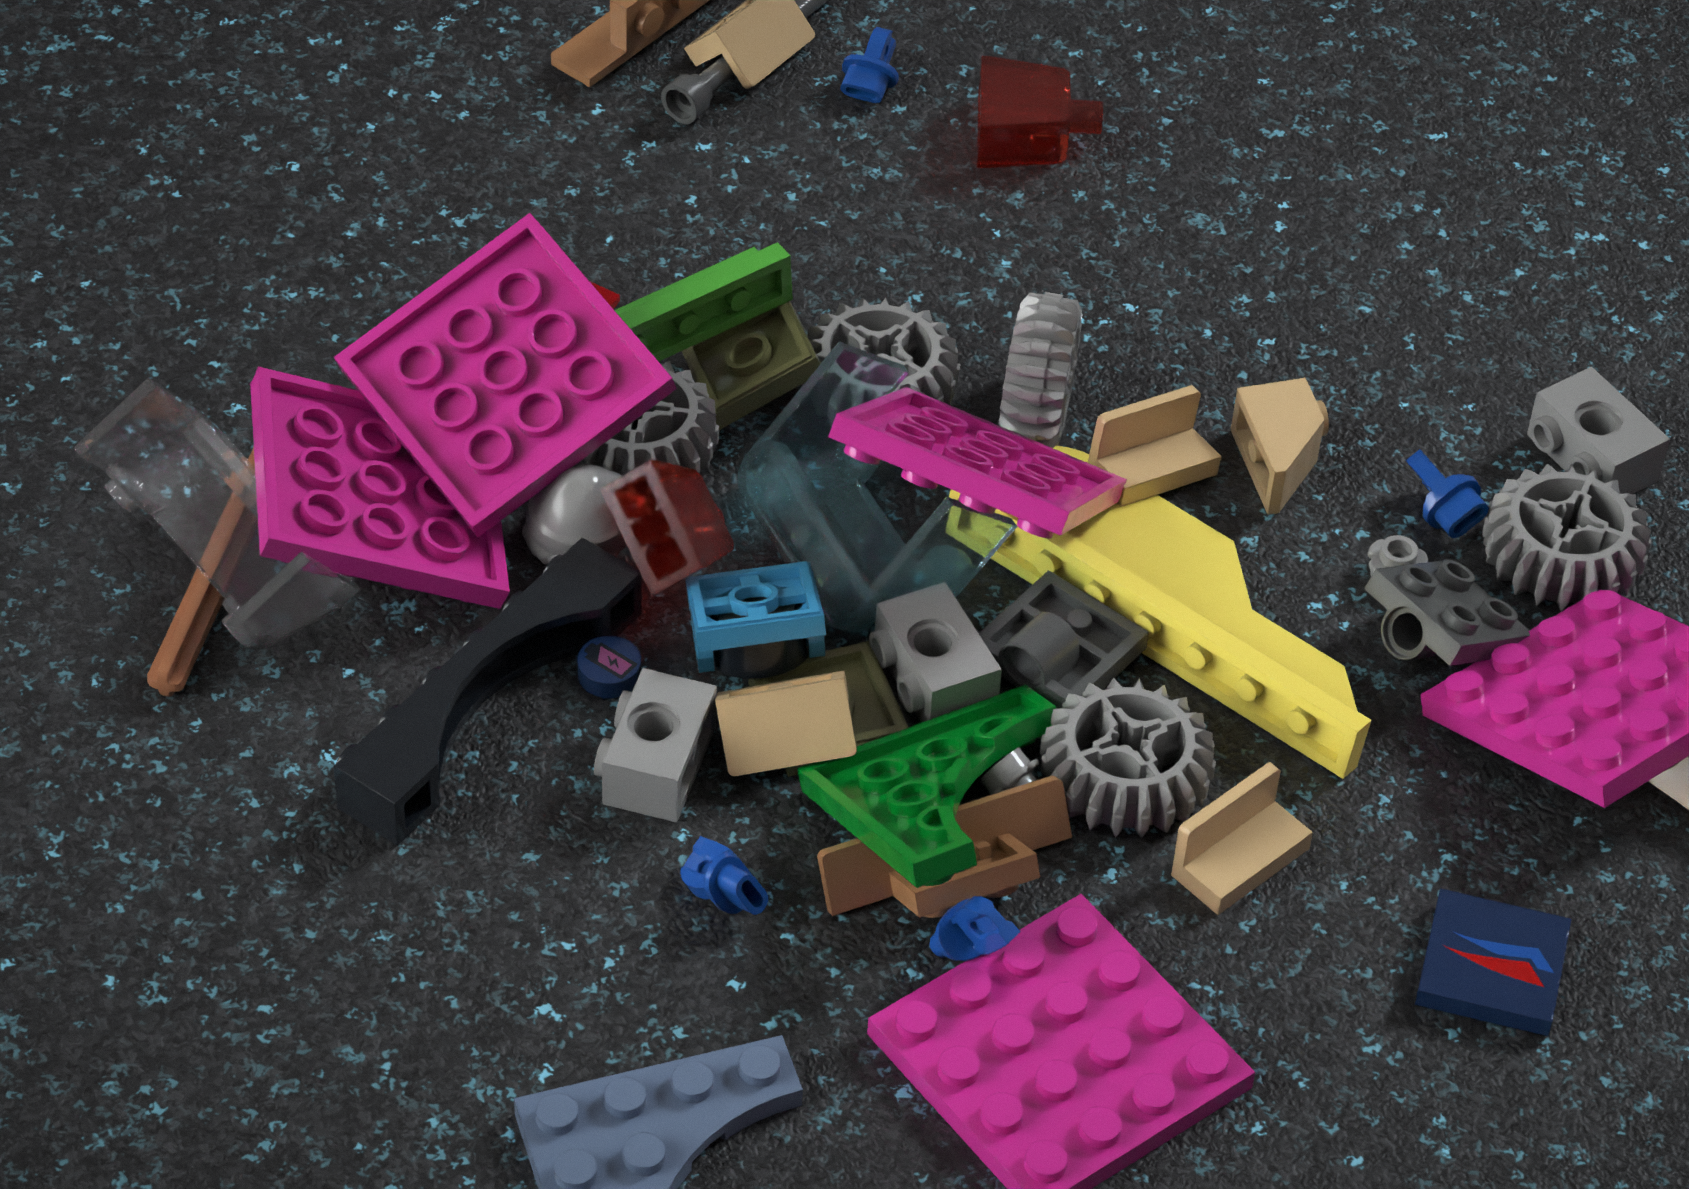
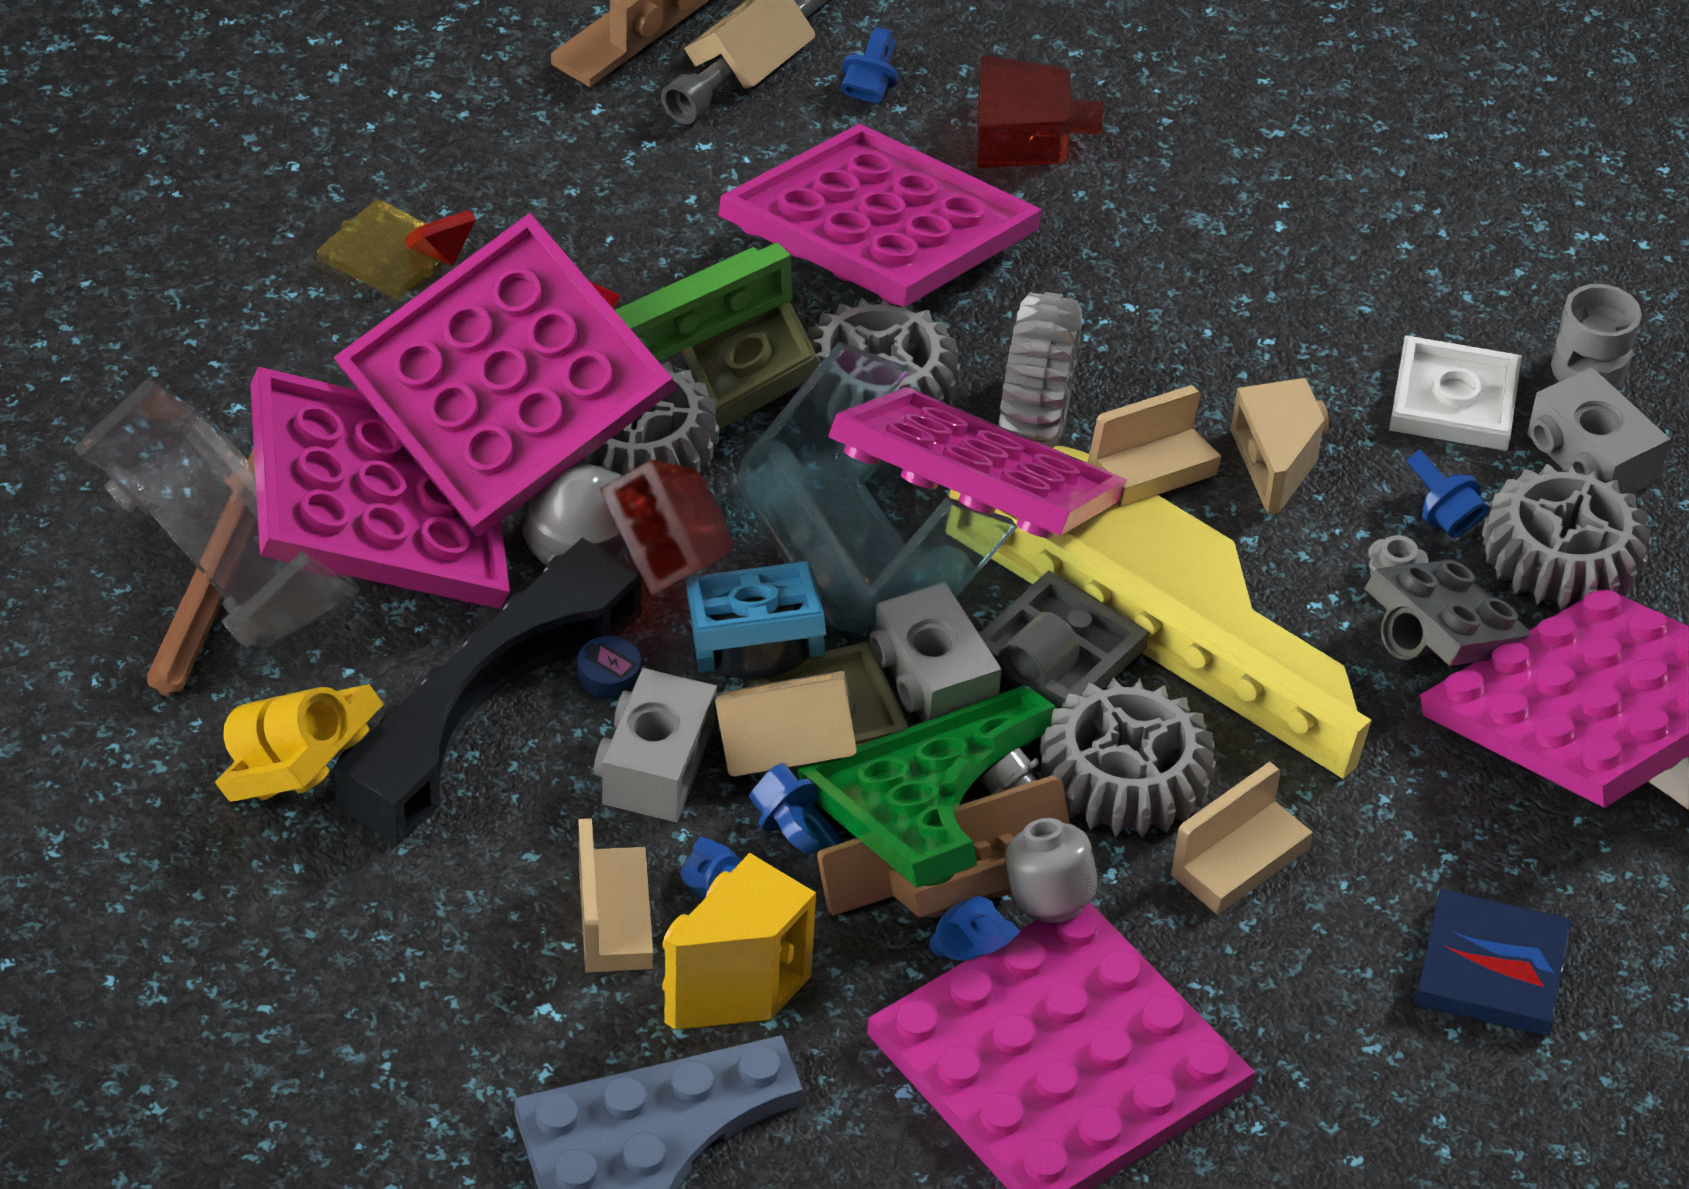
(291, 738): none -> yellow plate
(376, 250): none -> clear yellow piece
(443, 237): none -> red slope
(614, 906): none -> tan panel
(739, 949): none -> yellow slope
(790, 807): none -> blue piece
(880, 214): none -> dark pink plate
(1051, 870): none -> light grey head
(1455, 393): none -> white tile
(1597, 332): none -> light grey wheel

